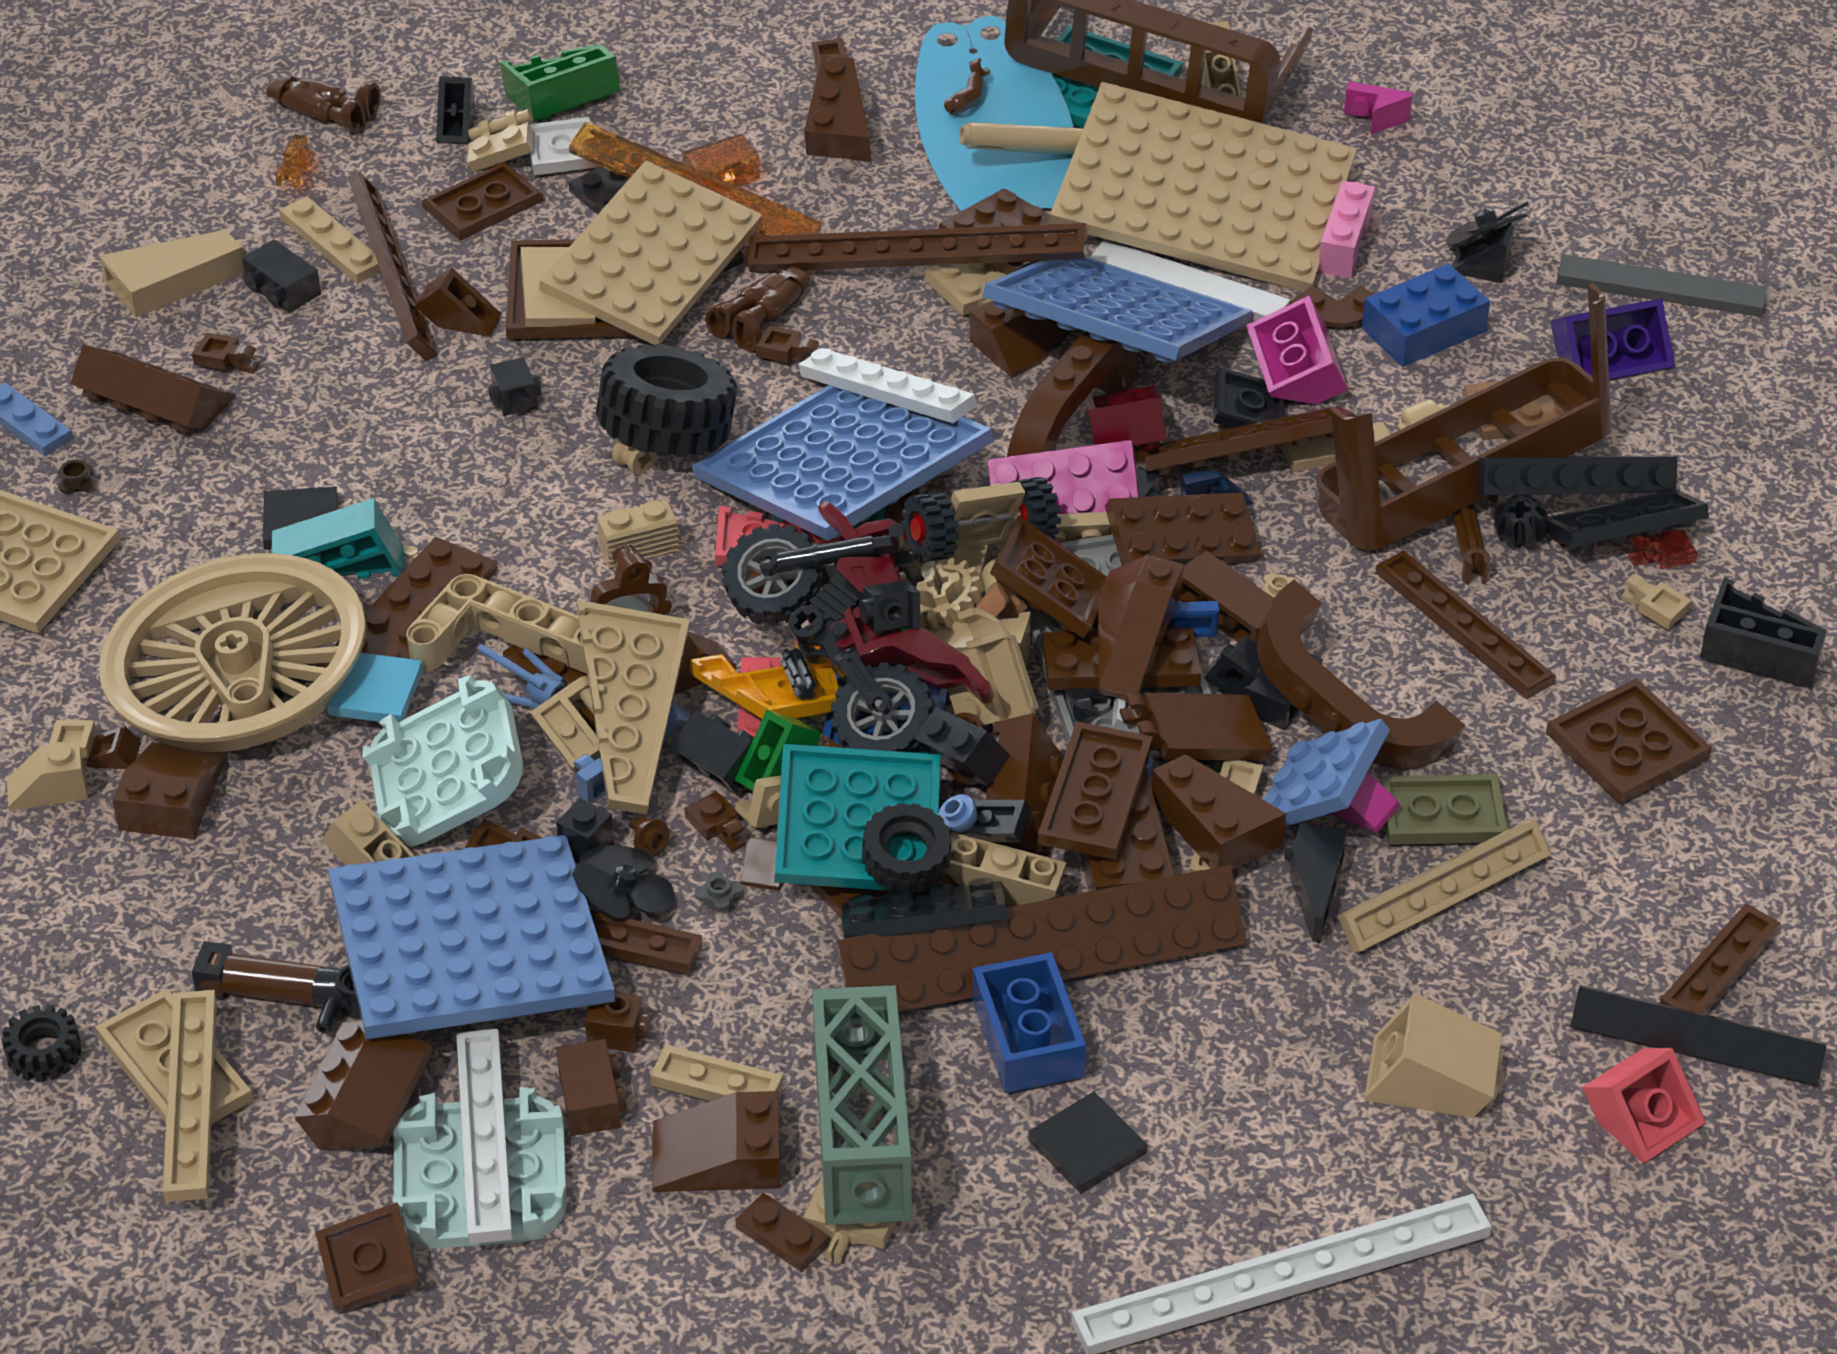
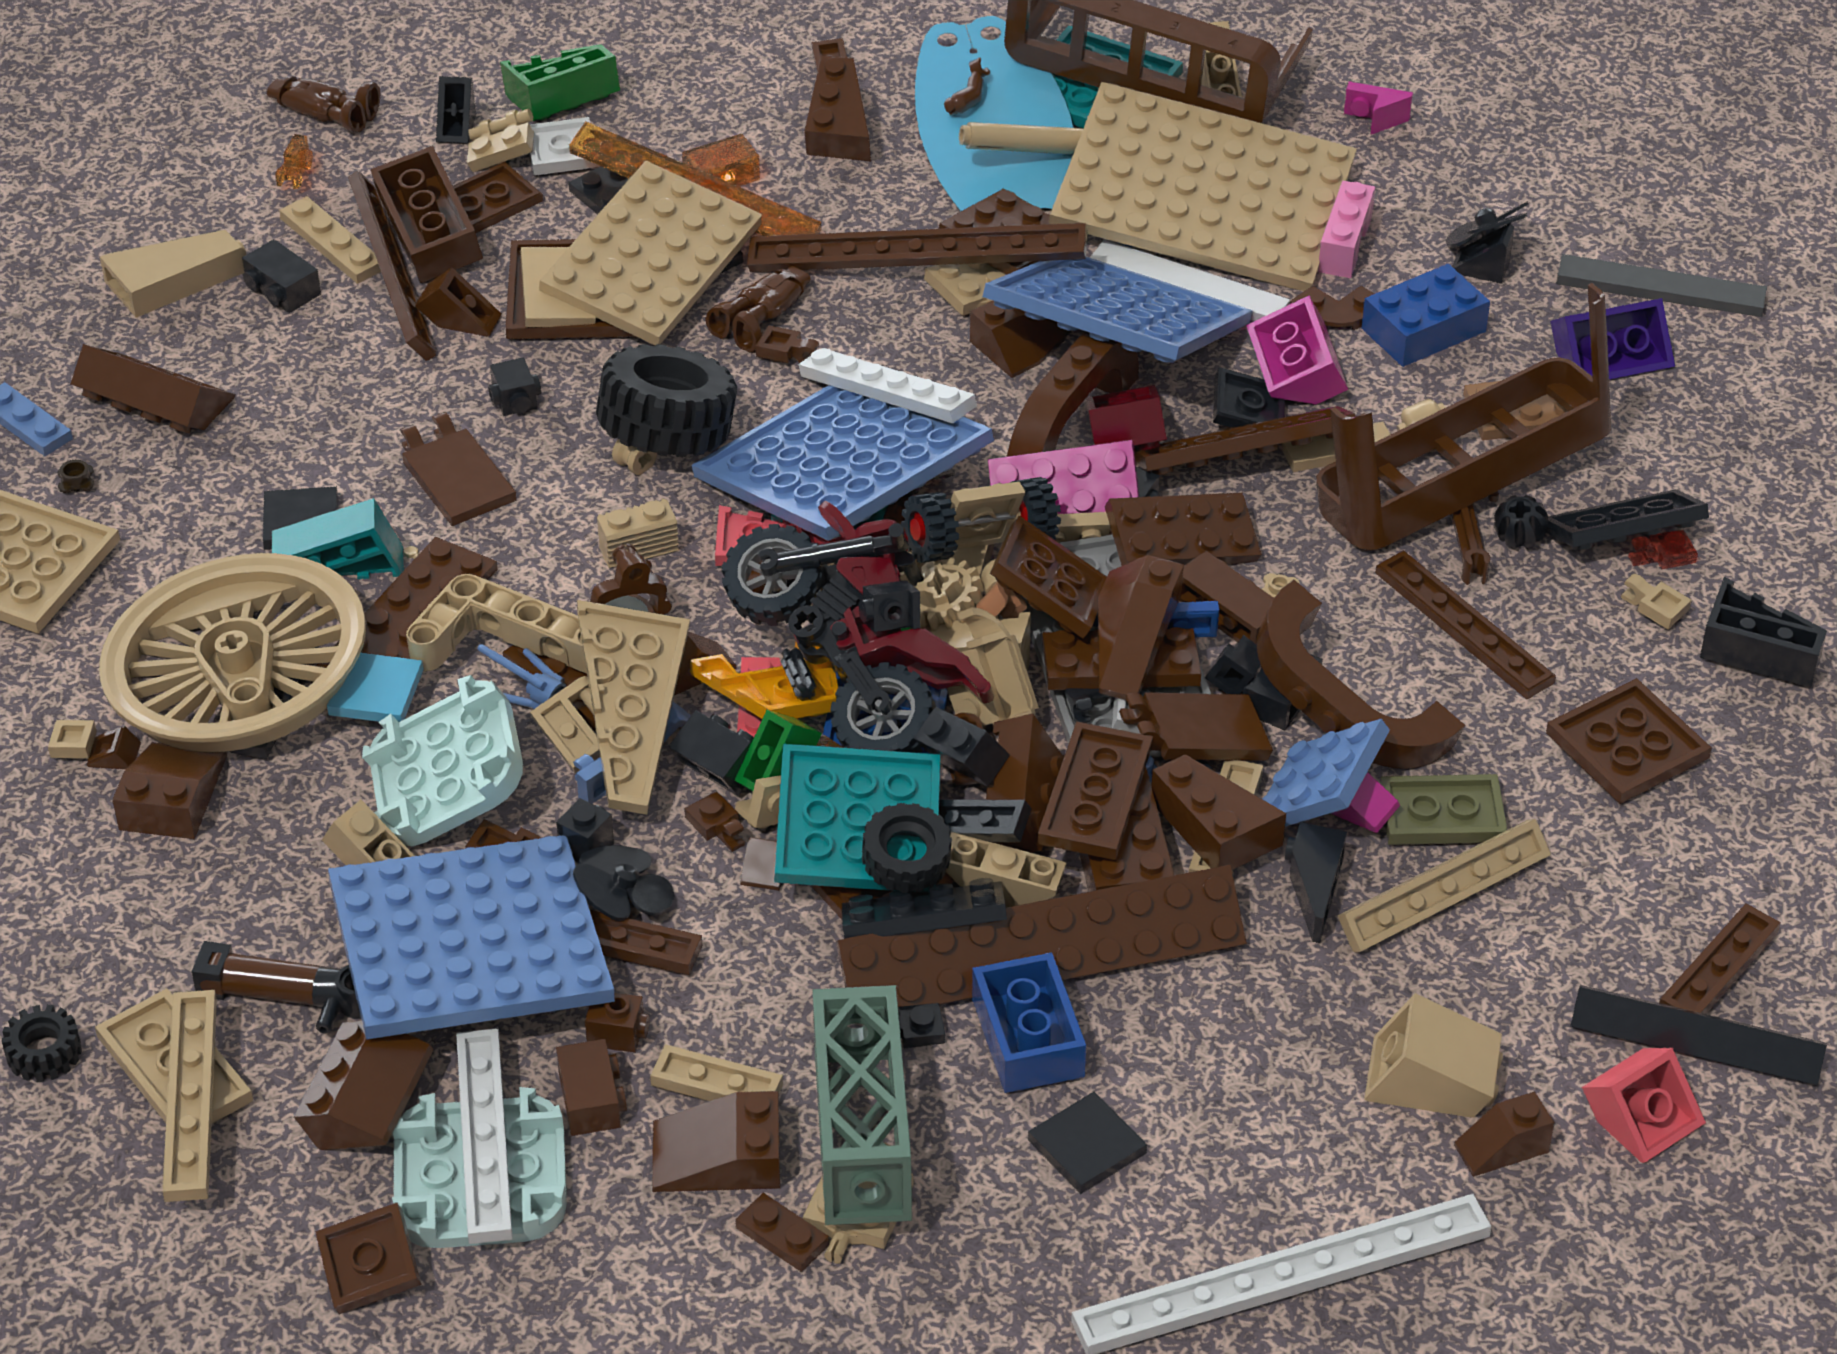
(48, 777): tan slope -> none
(221, 351): reddish brown plate -> none
(426, 214): none -> reddish brown brick
(455, 472): none -> reddish brown tile
(650, 835): reddish brown plate -> none
(718, 891): dark grey plate -> none
(921, 1025): none -> black plate
(959, 813): medium blue plate -> none
(1209, 483): dark blue slope -> none
(1507, 1135): none -> reddish brown slope
(1576, 475): black plate -> none

